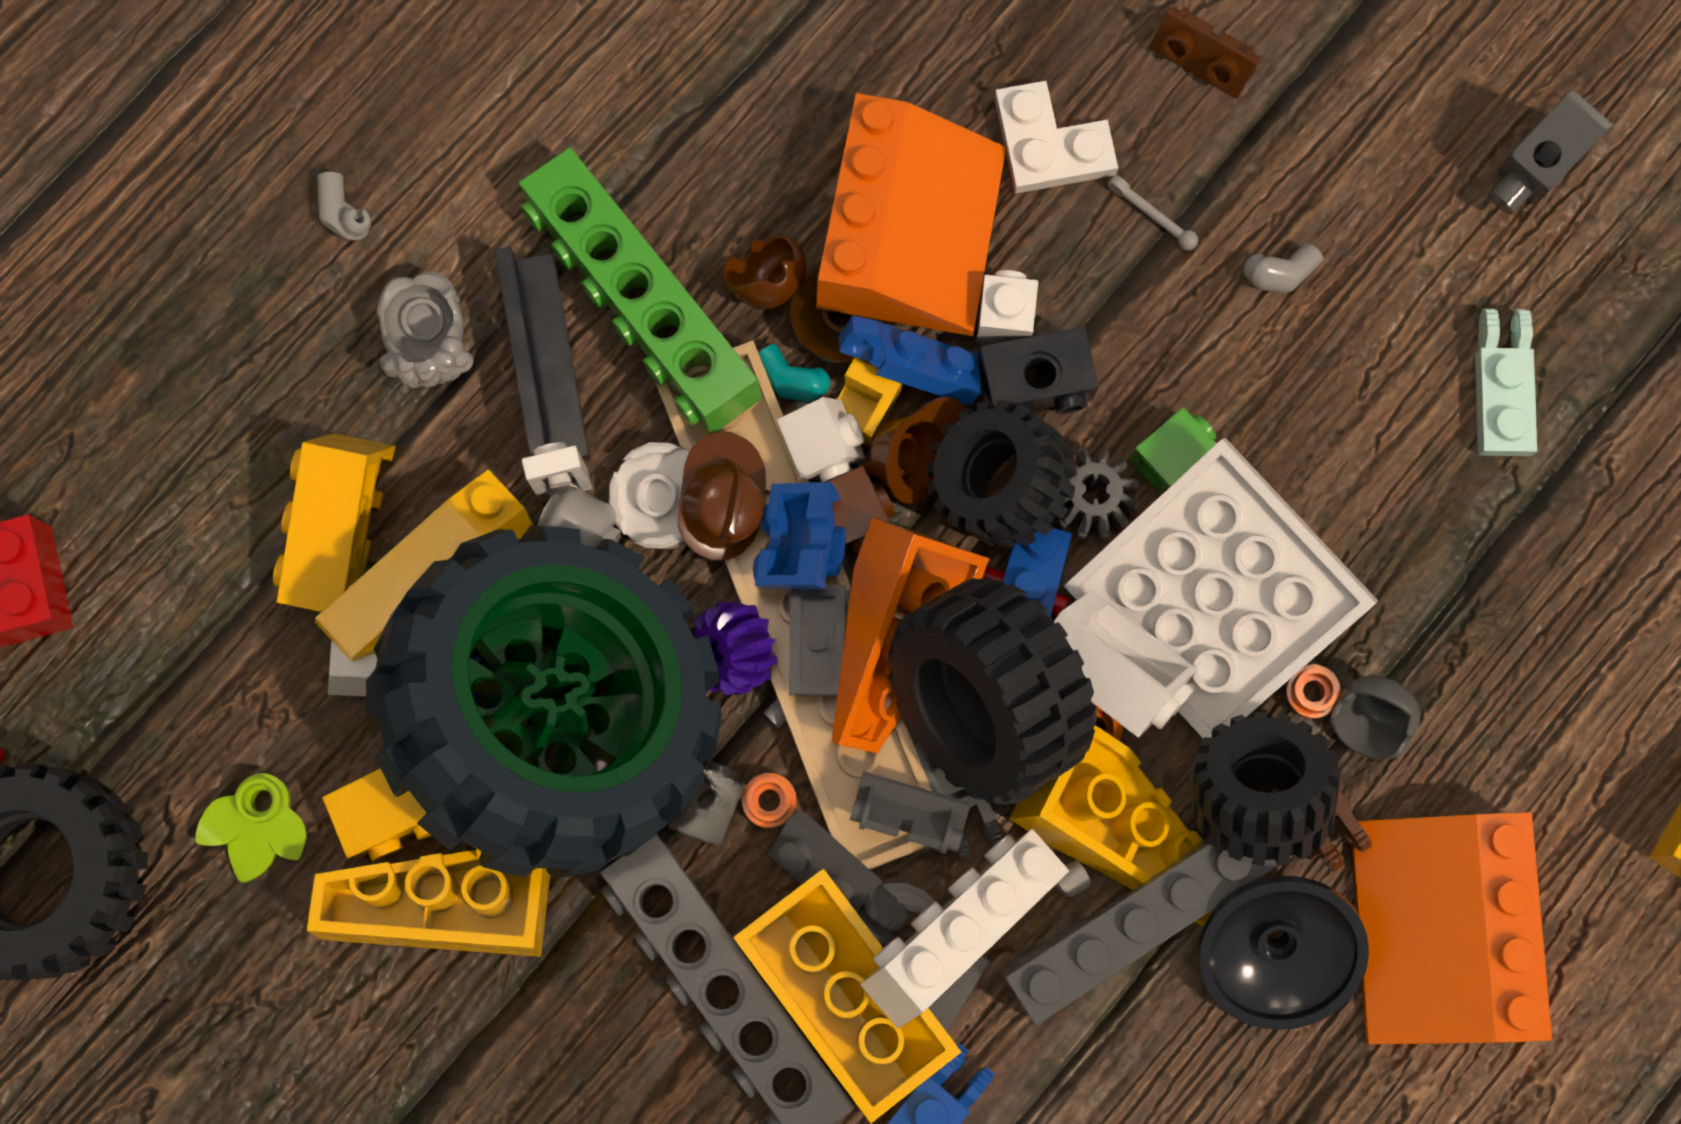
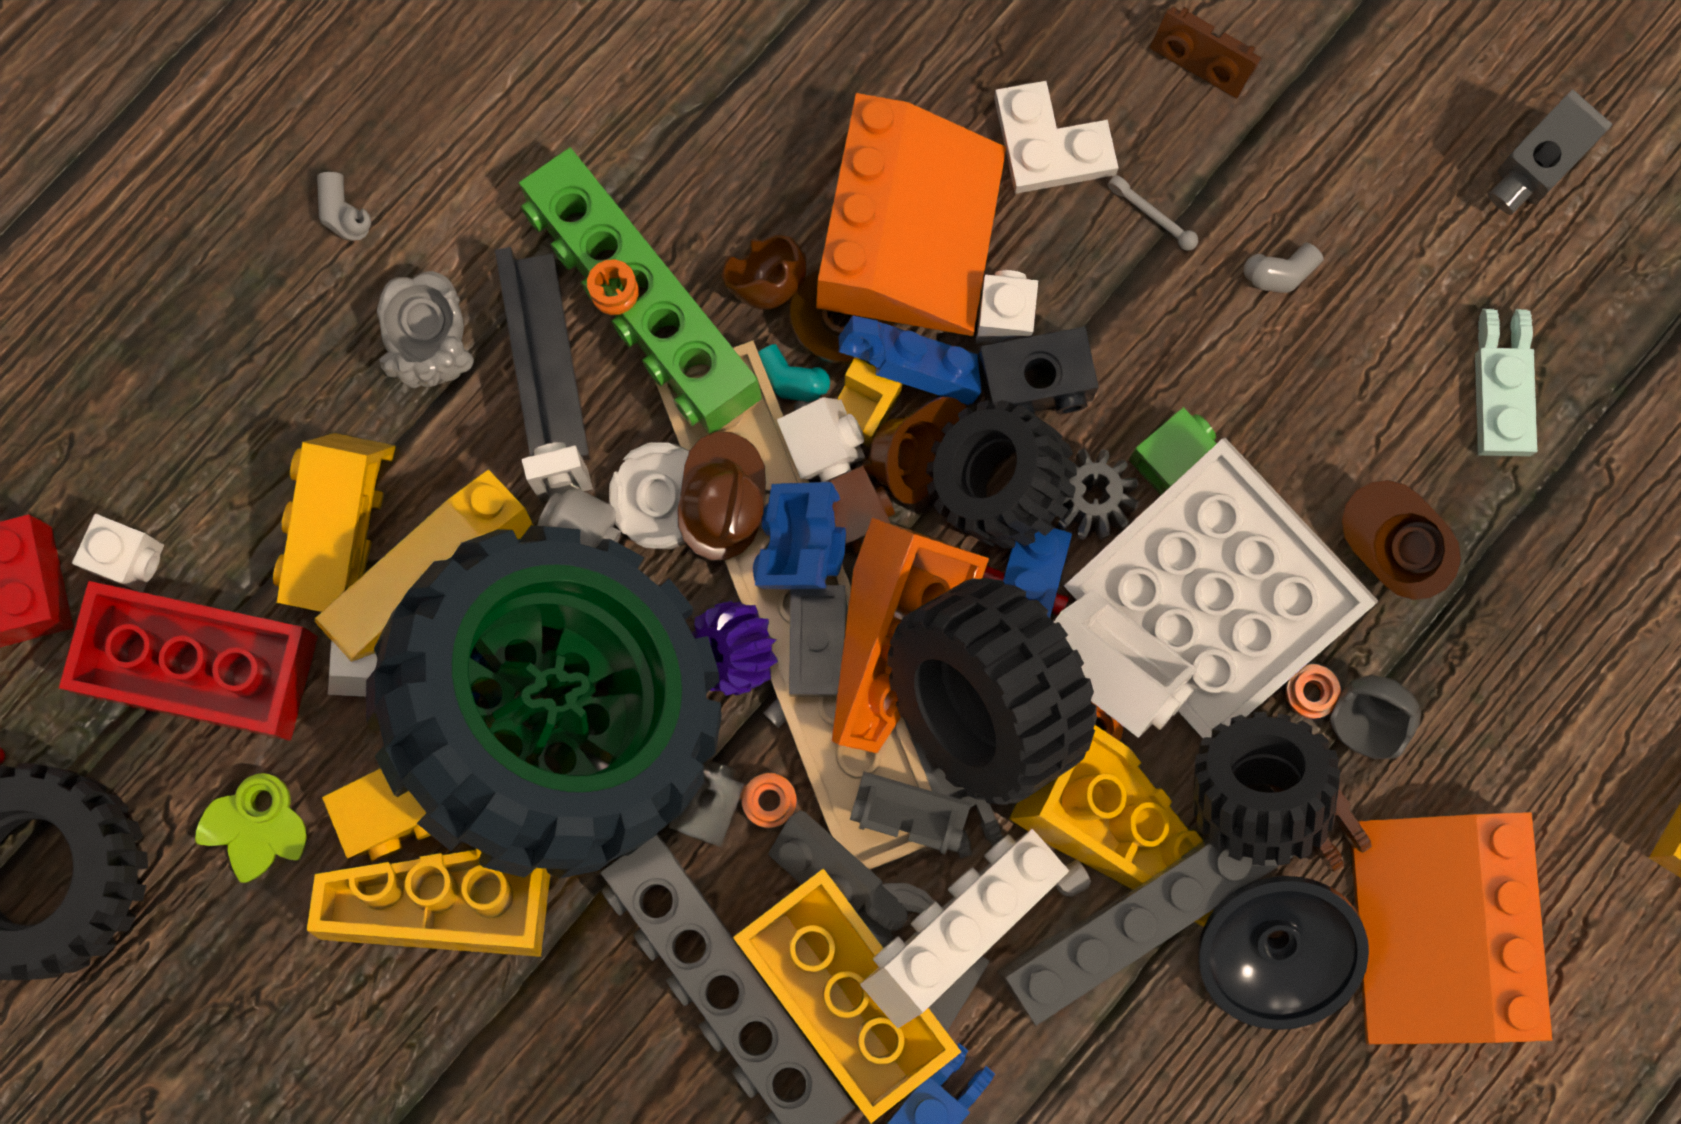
(118, 553): none -> white brick
(189, 660): none -> red brick
(623, 300): none -> orange bush
(1401, 539): none -> reddish brown piece

